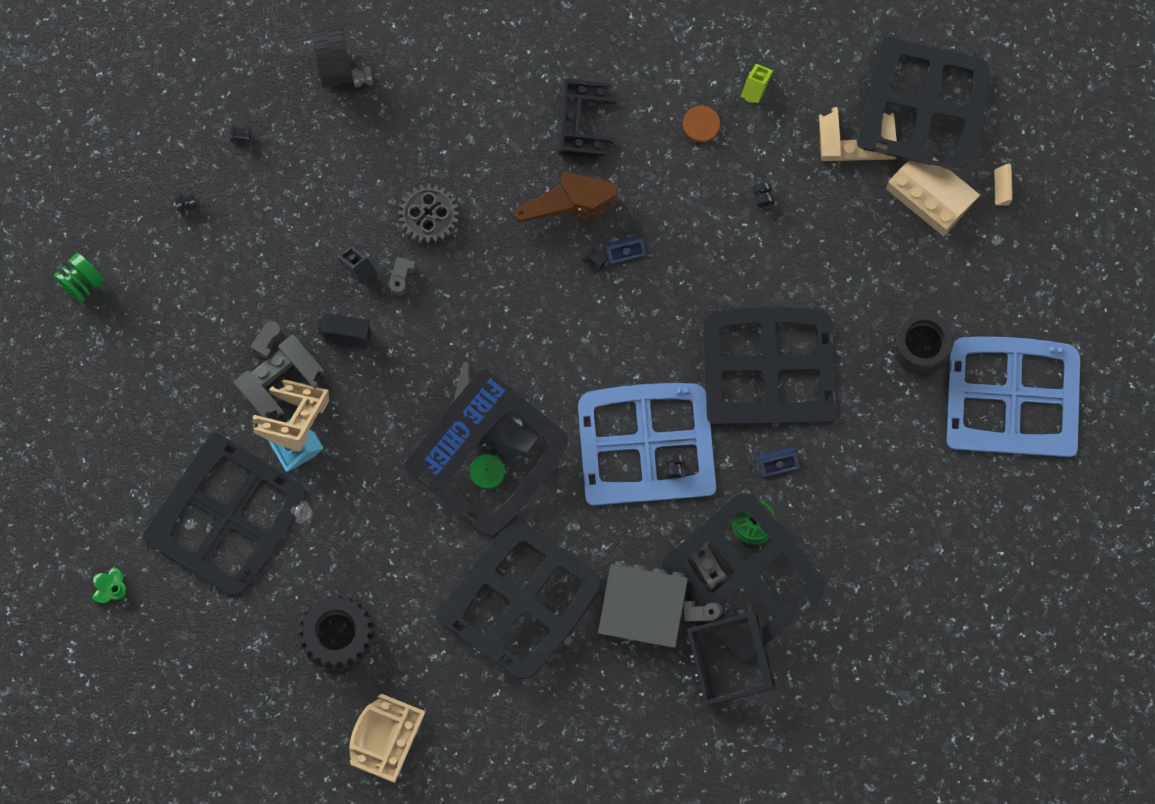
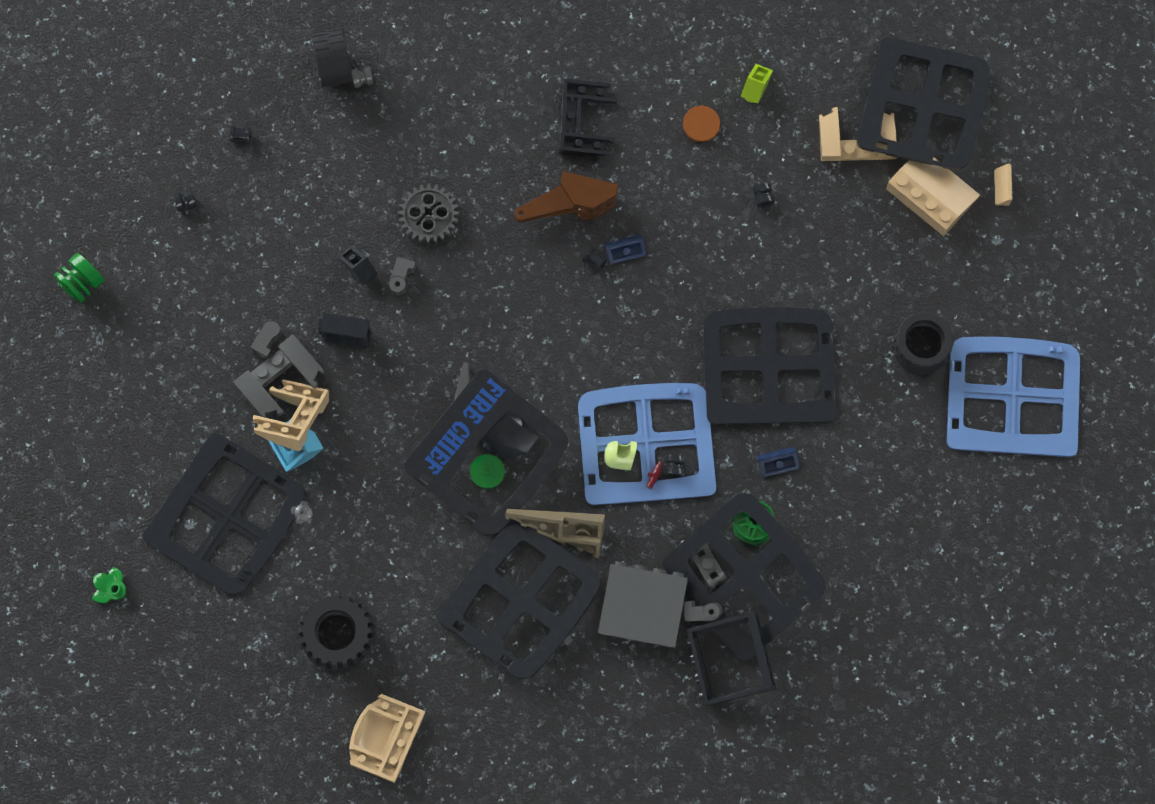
(576, 529): none -> dark tan wedge
(620, 456): none -> yellowish green helmet
(654, 475): none -> dark red helmet

